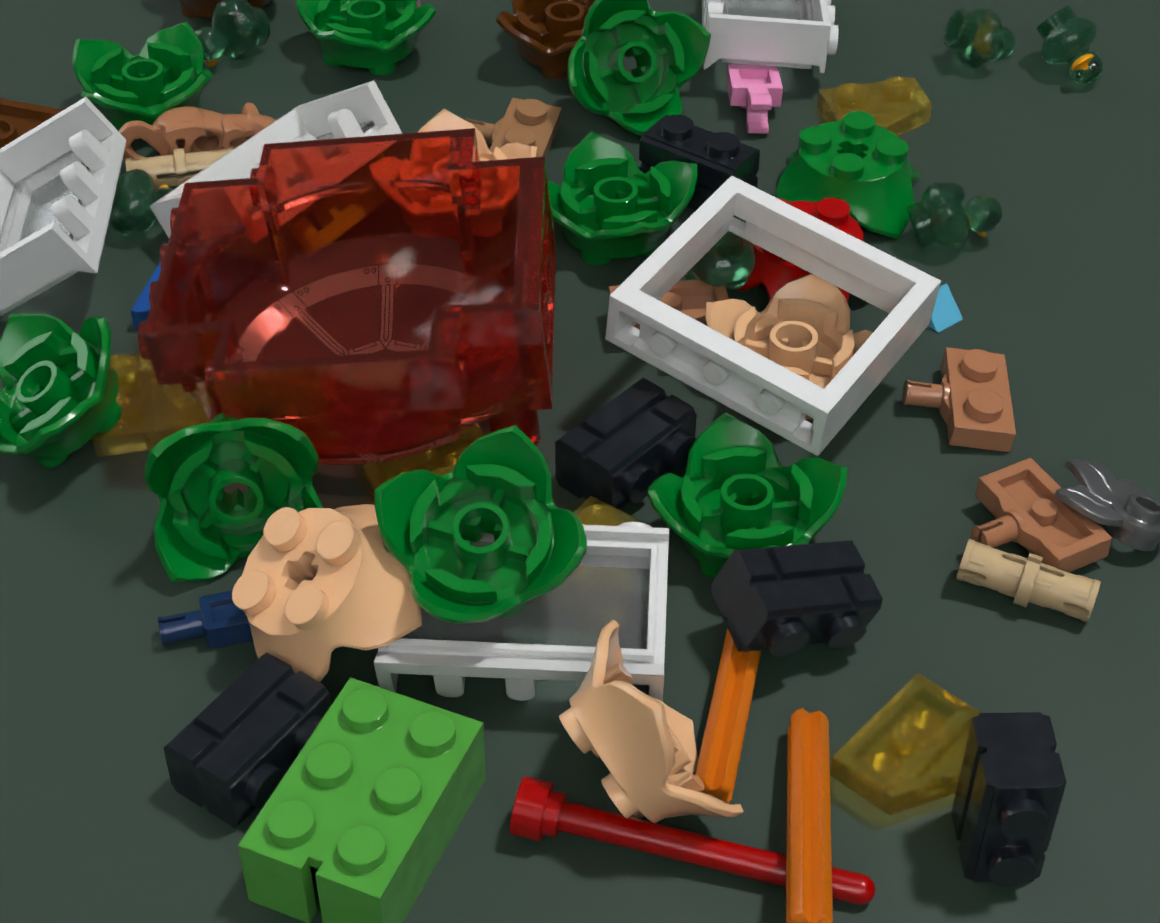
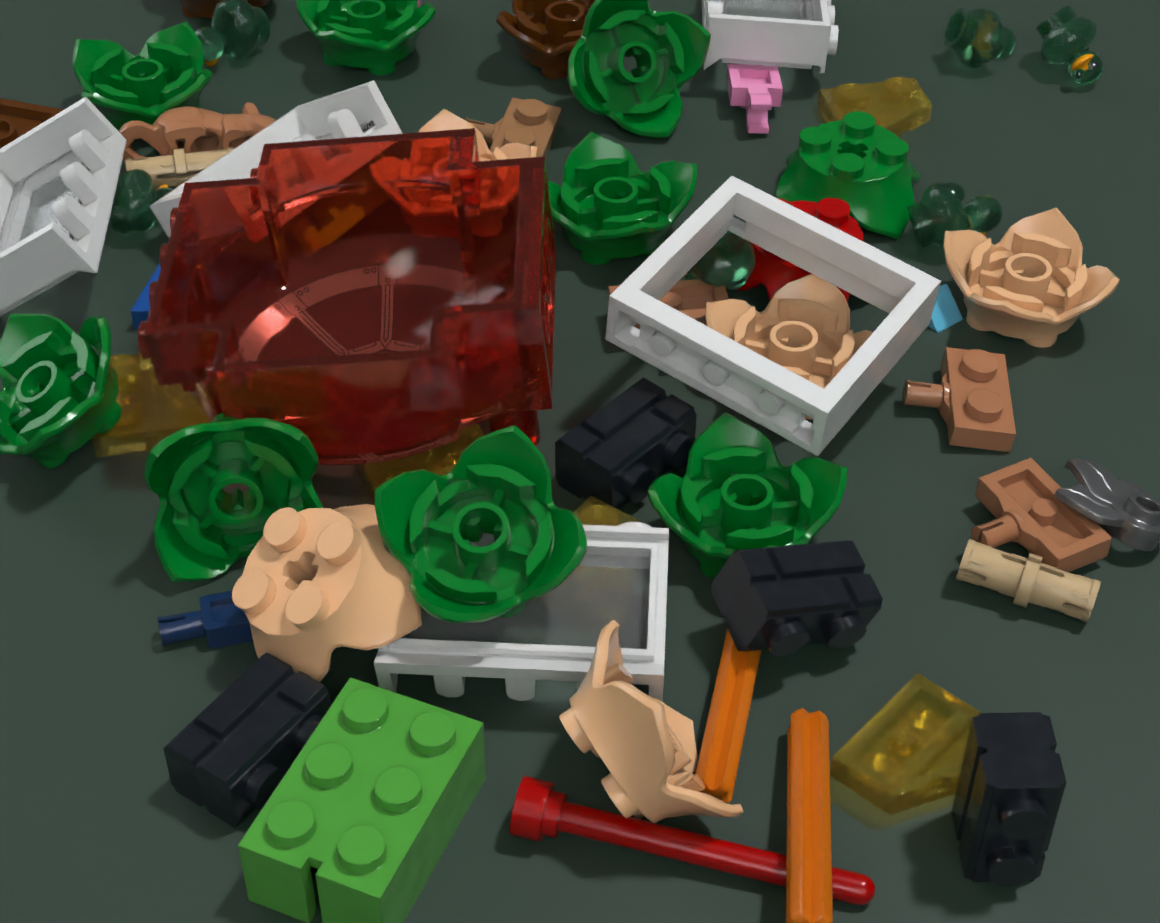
(716, 154): black brick -> none
(1028, 281): none -> light nougat brick

